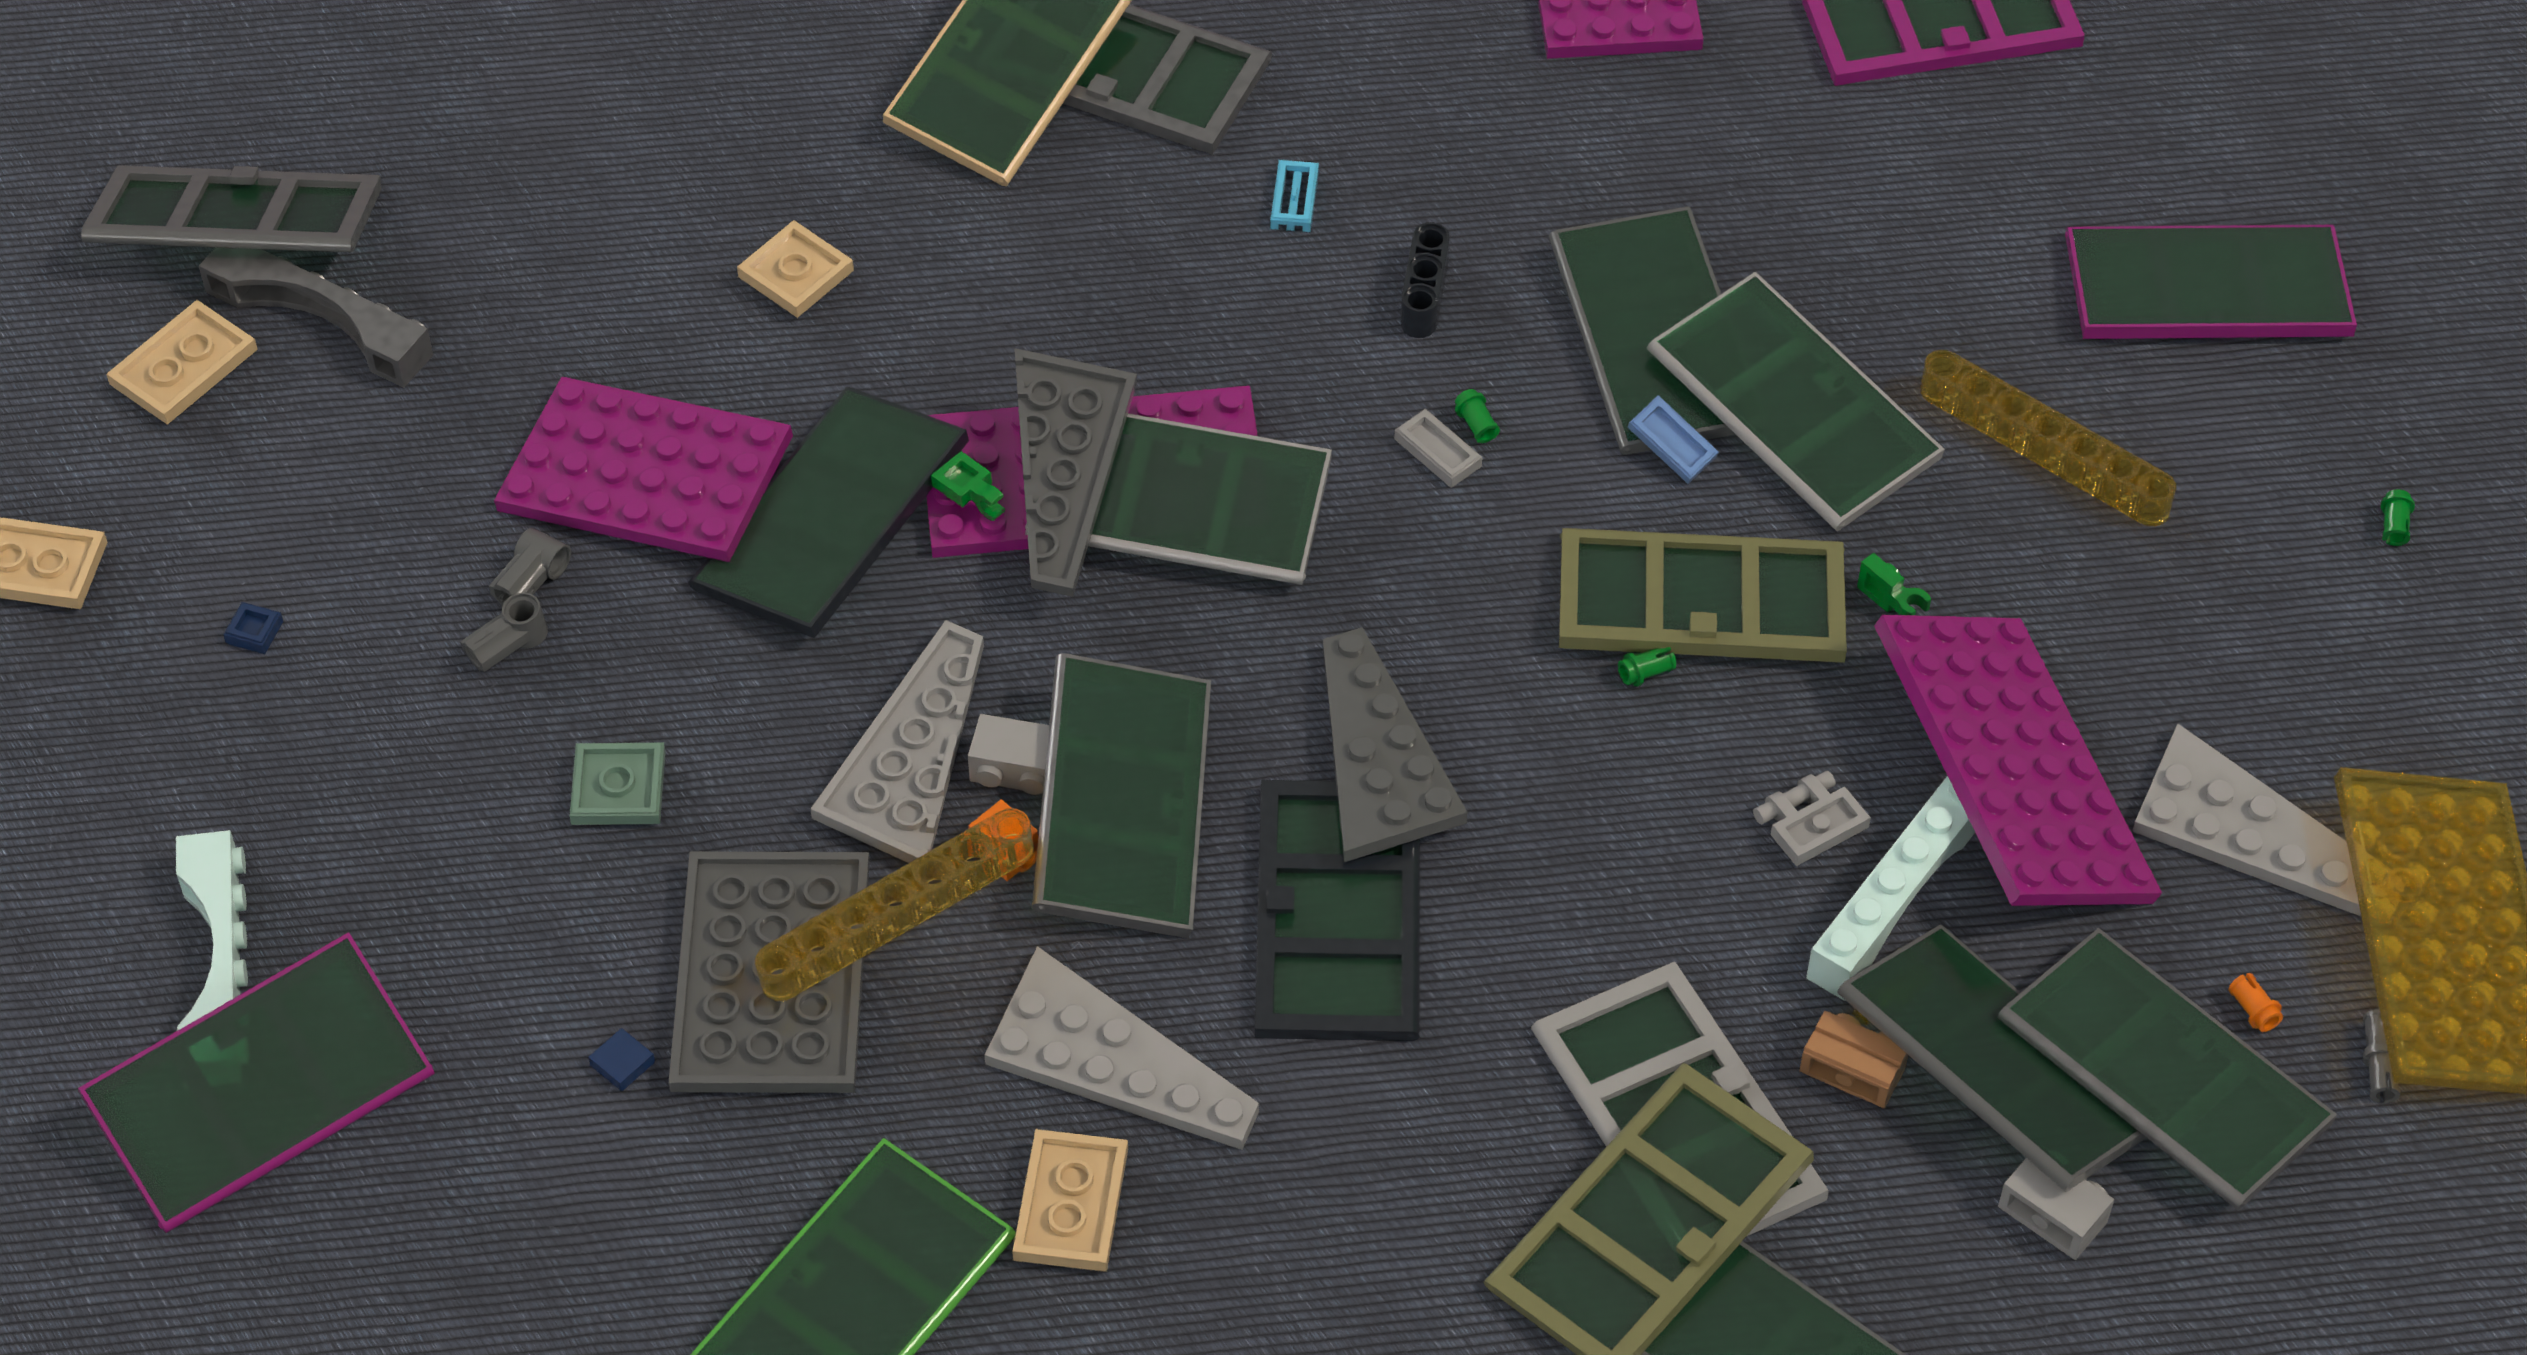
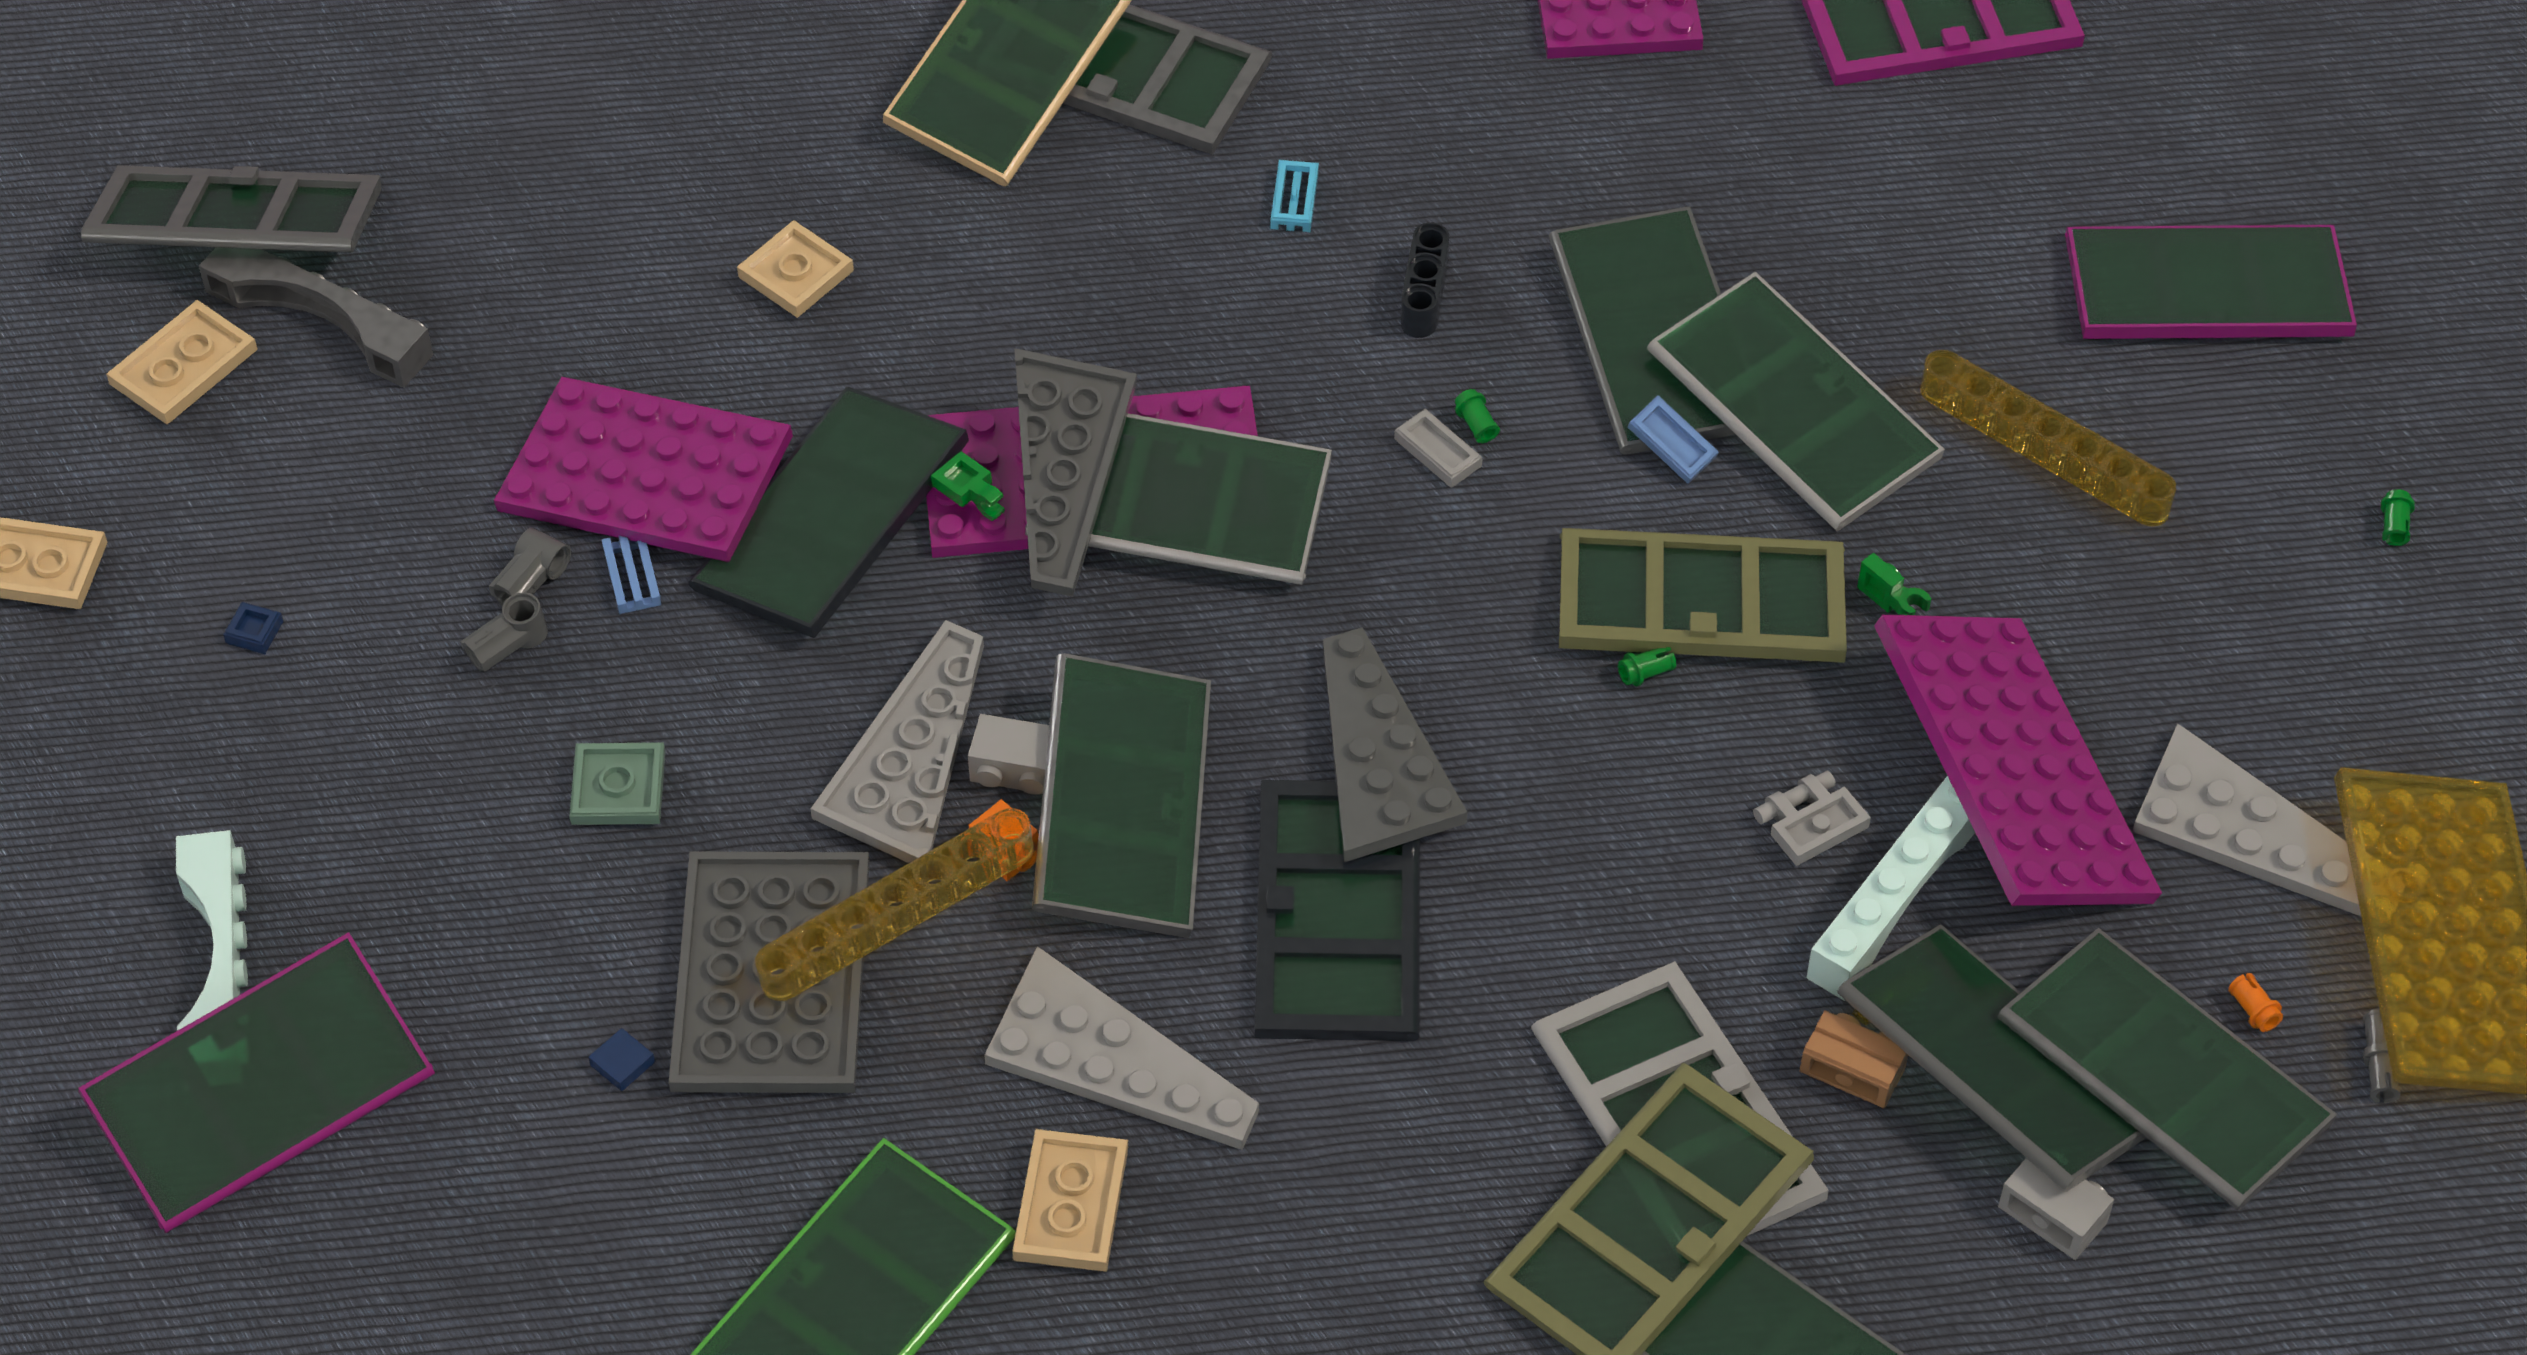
(625, 546): none -> medium blue tile

